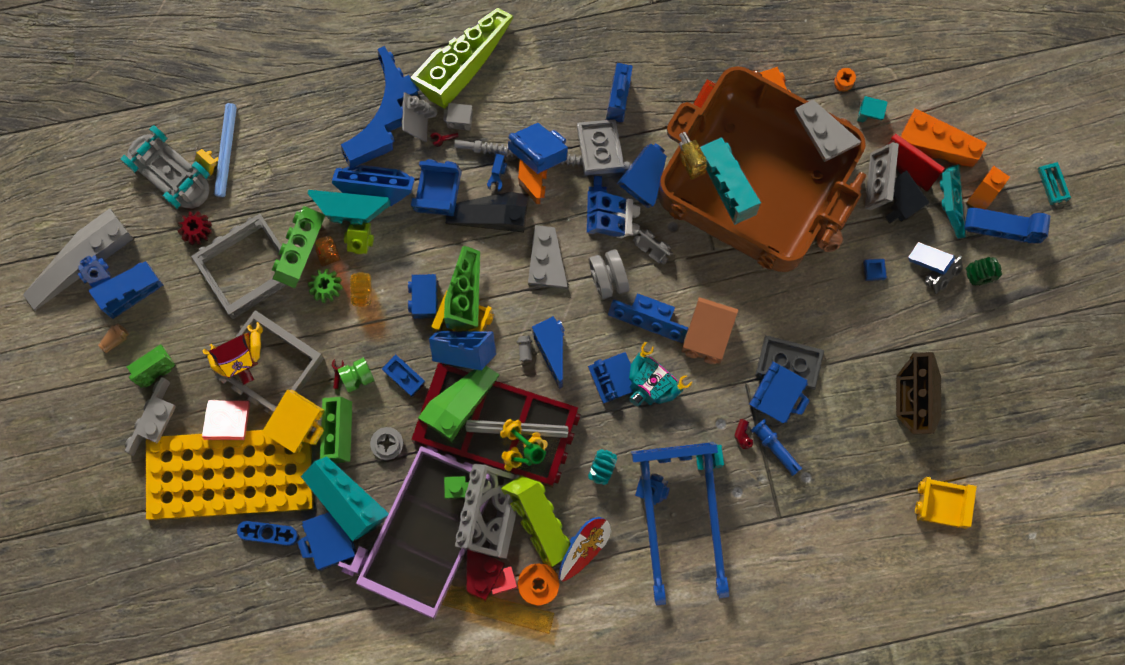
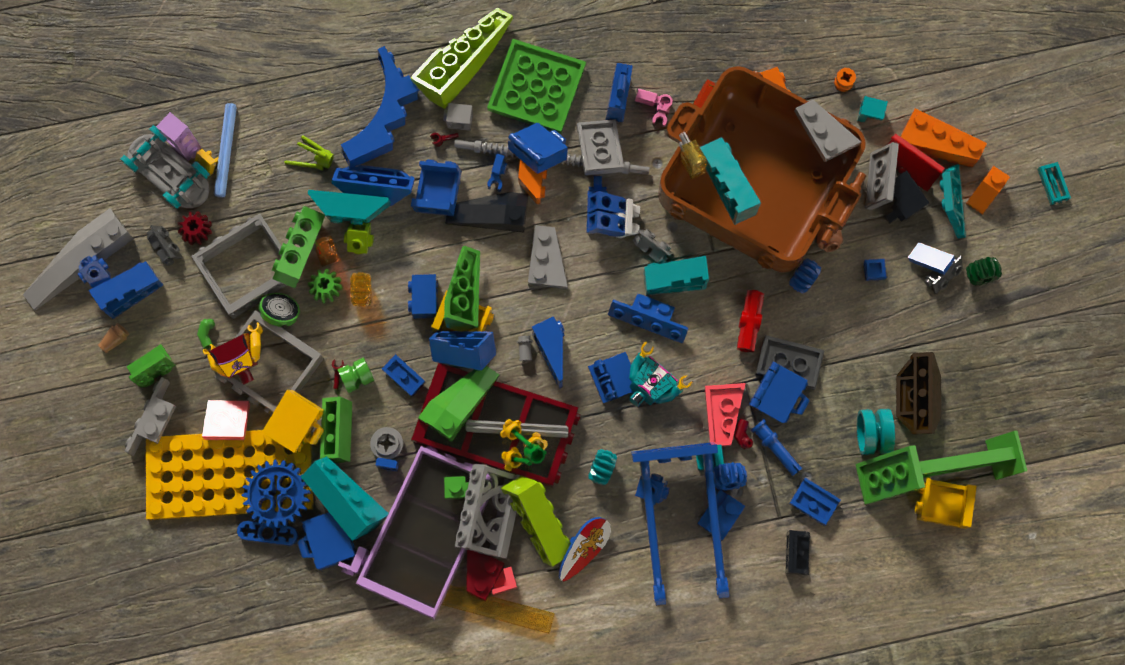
(160, 237): none -> dark grey hinge
(179, 136): none -> lavender arch
(203, 331): none -> bright green arm
(257, 495): none -> blue gear
(279, 309): none -> tile
(323, 157): none -> lime plant
(387, 464): none -> blue tile
(416, 116): light grey hinge -> none
(526, 584): orange plate -> none
(536, 86): none -> bright green plate
(610, 274): light grey wheel -> none
(644, 175): blue slope -> none
(662, 102): none -> bright pink bar
(676, 276): none -> teal wedge
(709, 331): nougat slope -> none
(722, 411): none -> coral wing
(728, 512): none -> blue plate
(729, 476): none -> blue gear
(750, 321): none -> red piece
(797, 552): none -> black hinge
(805, 276): none -> blue gear
(814, 501): none -> blue plate
(875, 431): none -> teal wheel
(902, 472): none -> bright green piece
(1008, 226): blue beam -> none

